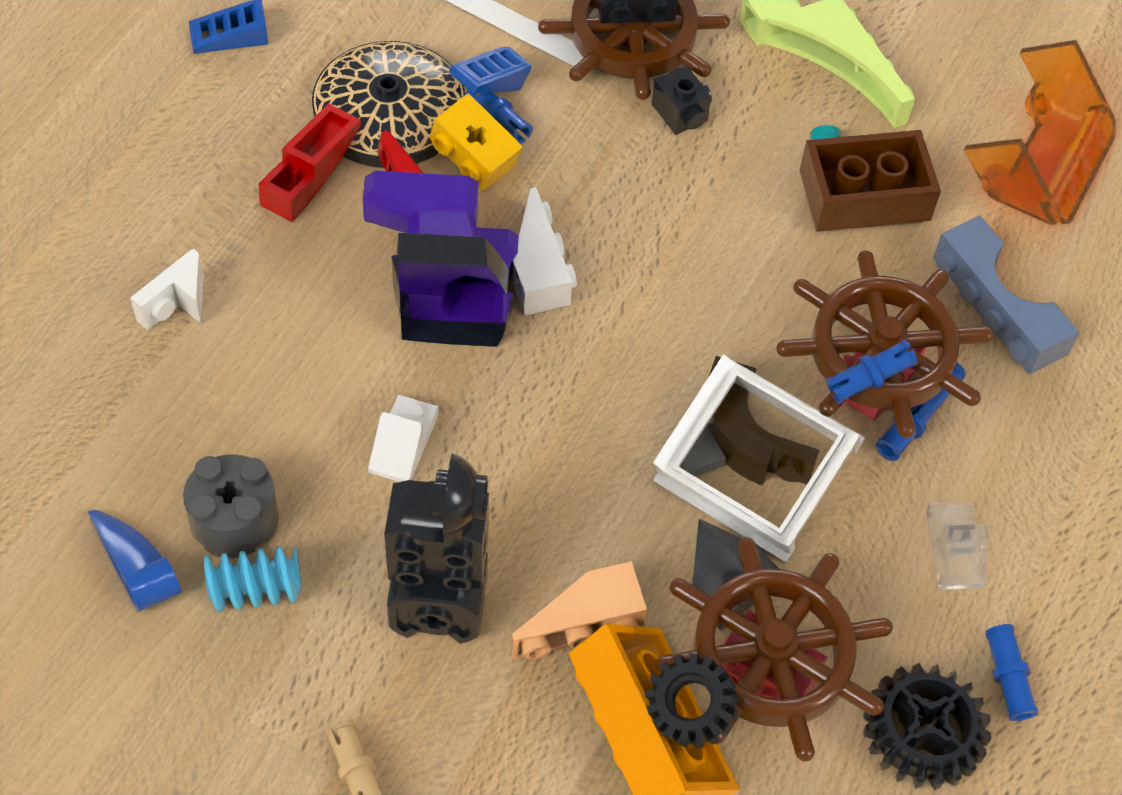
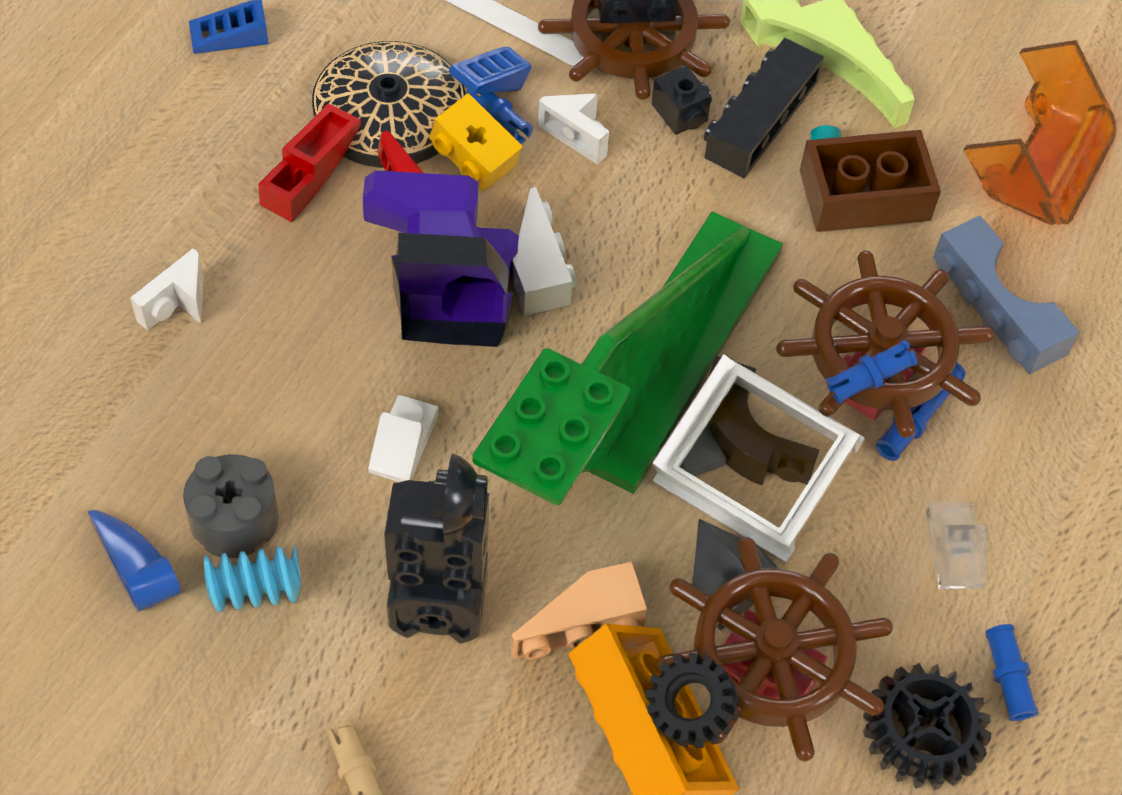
(574, 123): none -> white slope
(636, 379): none -> green piece
(762, 107): none -> black brick

